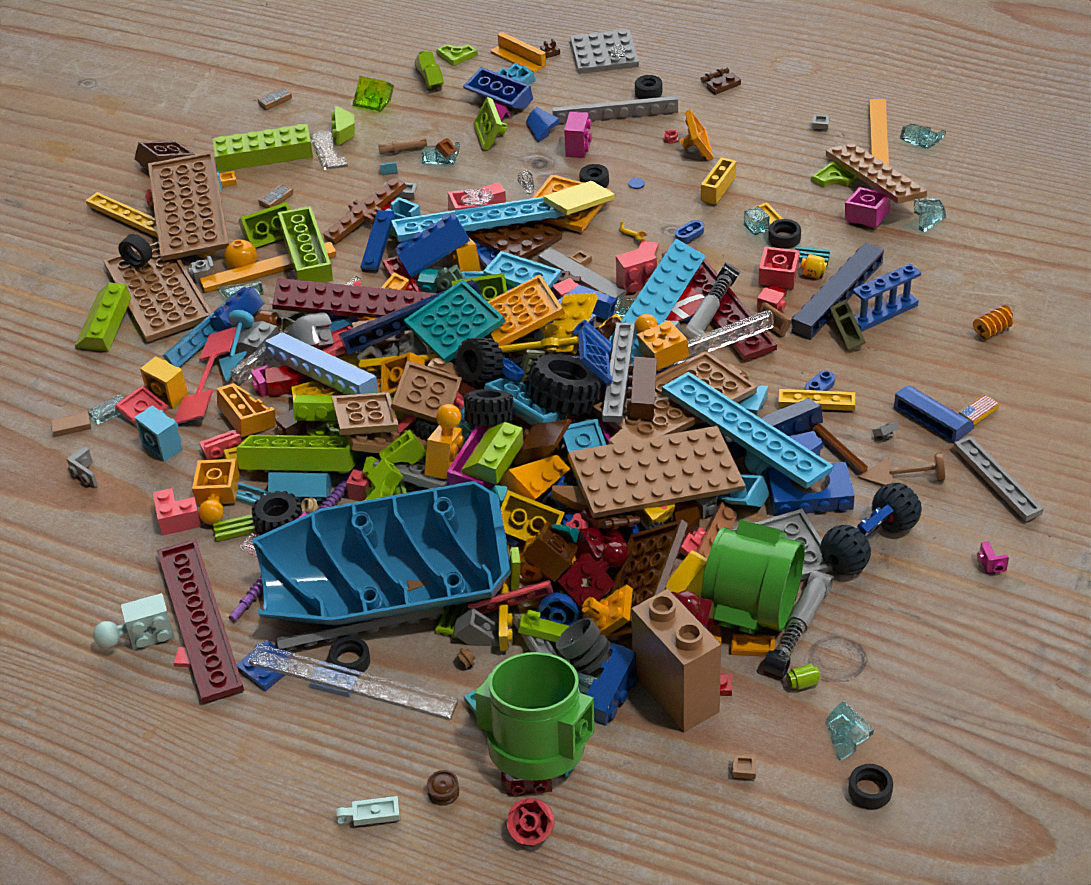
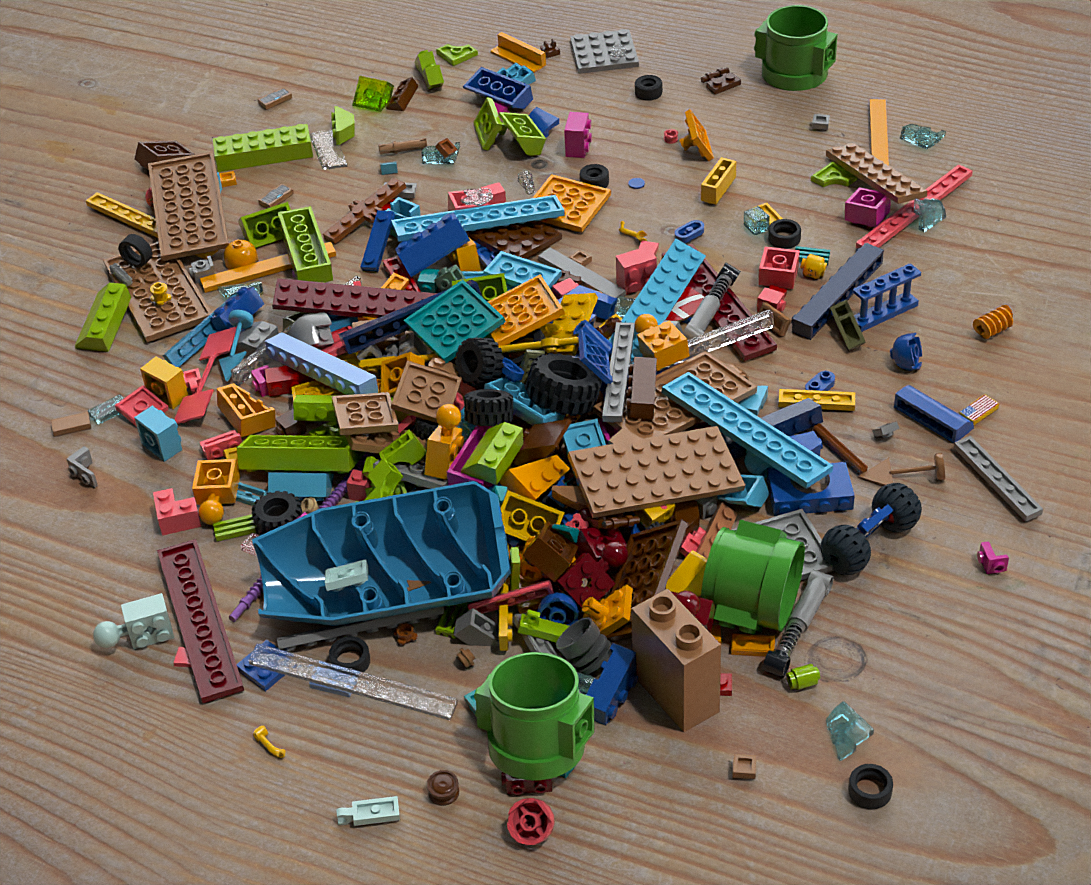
(120, 274): none -> light grey axle
(159, 293): none -> yellow brick
(192, 379): none -> coral plate
(260, 734): none -> yellow piece
(270, 317): dark orange head -> none
(346, 575): none -> light aqua plate
(402, 95): none -> reddish brown slope
(405, 633): none -> dark orange plate
(524, 132): none -> lime slope
(578, 197): light yellow tile -> none
(620, 109): light grey plate -> none
(795, 48): none -> bright green cylinder
(906, 214): none -> coral plate
(907, 351): none -> blue cylinder

